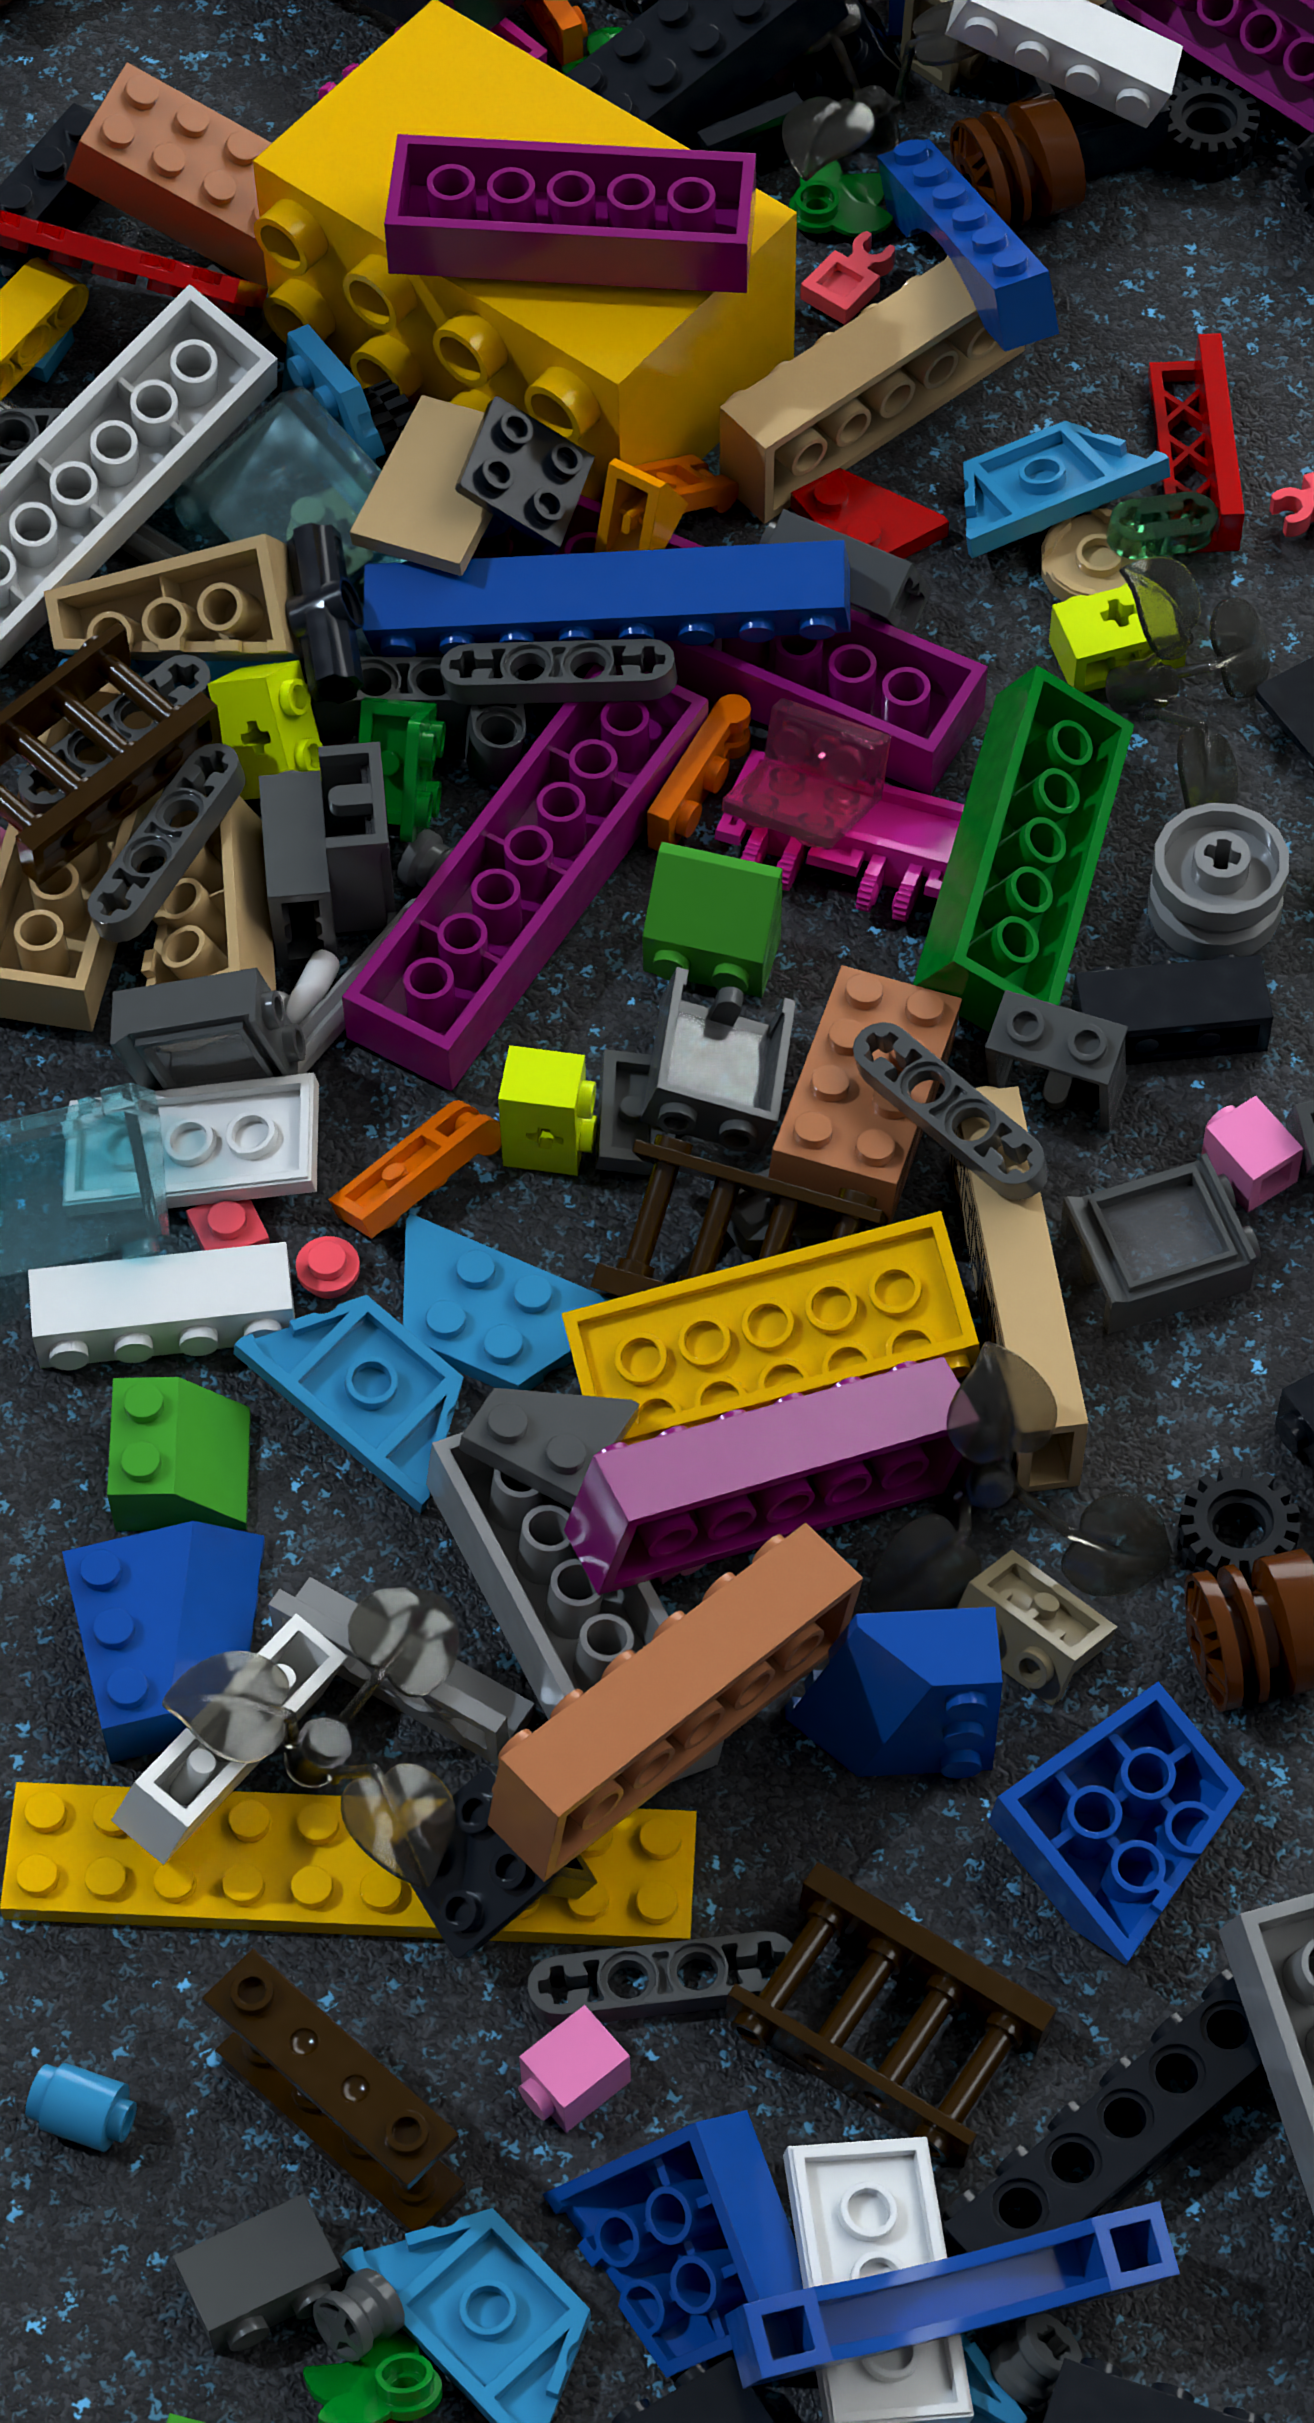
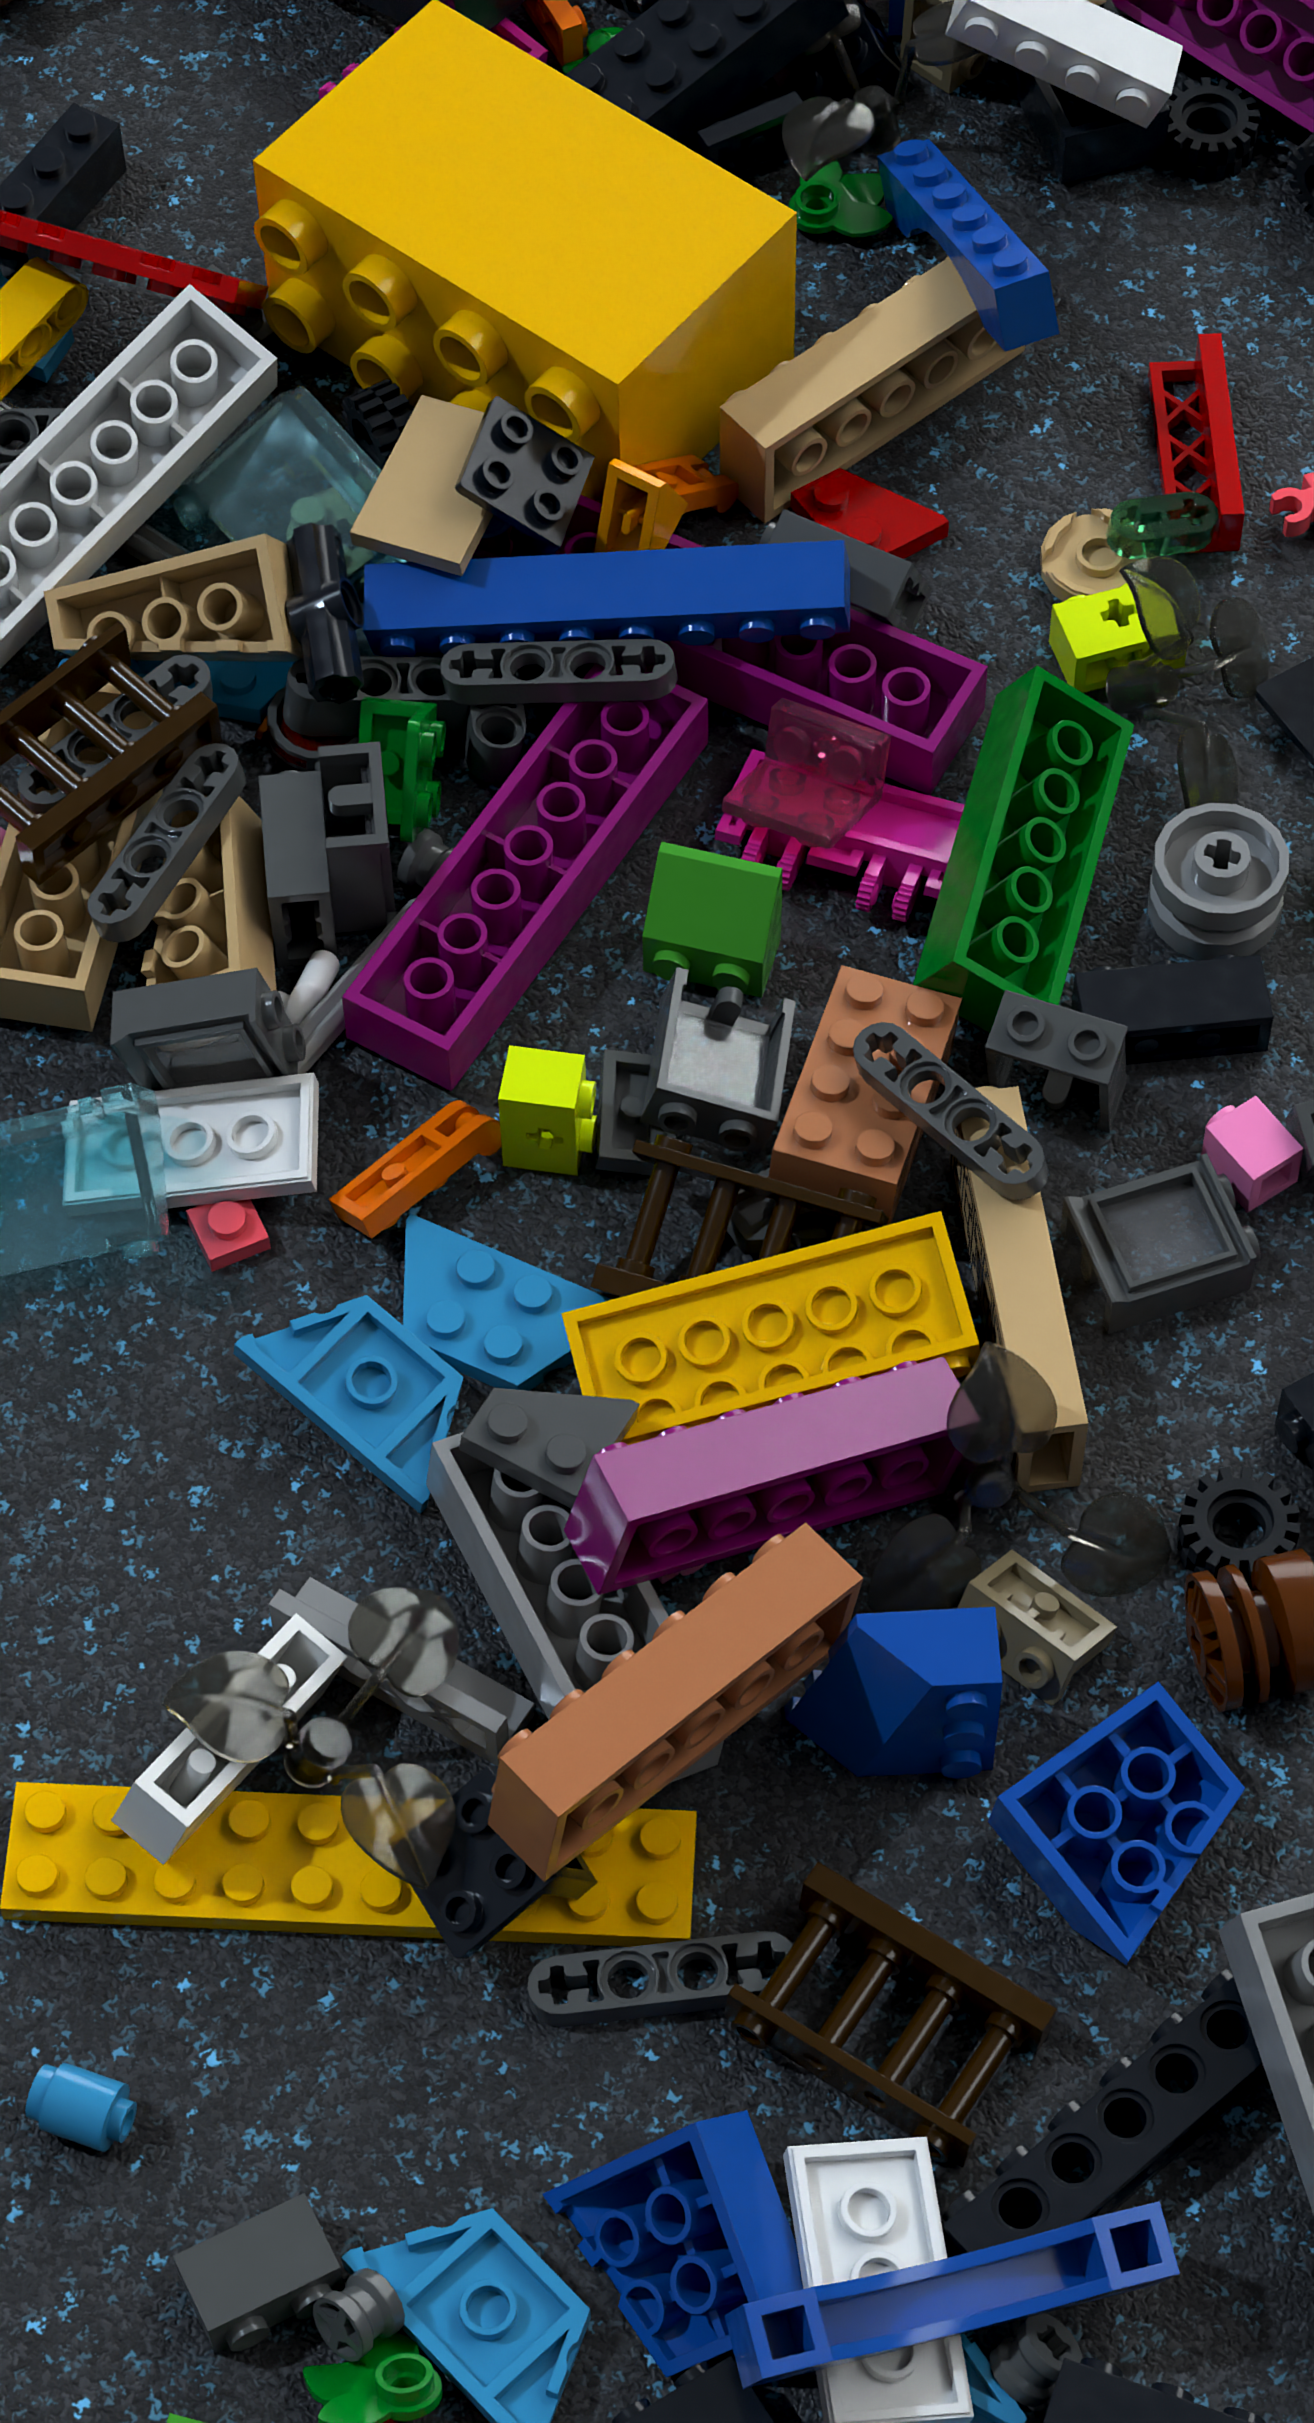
(152, 1613): blue wedge -> none
(158, 1305): white brick -> none
(175, 169): nougat brick -> none
(176, 1455): bright green slope -> none
(267, 721): neon yellow brick -> none
(319, 370): dark azure wing -> none
(327, 1266): coral plate -> none
(335, 2094): dark brown fence -> none
(571, 213): magenta brick -> none
(573, 2070): bright pink brick -> none
(700, 771): orange plate -> none
(845, 283): coral plate -> none
(1022, 159): reddish brown wheel -> none
(1047, 481): dark azure wing -> none

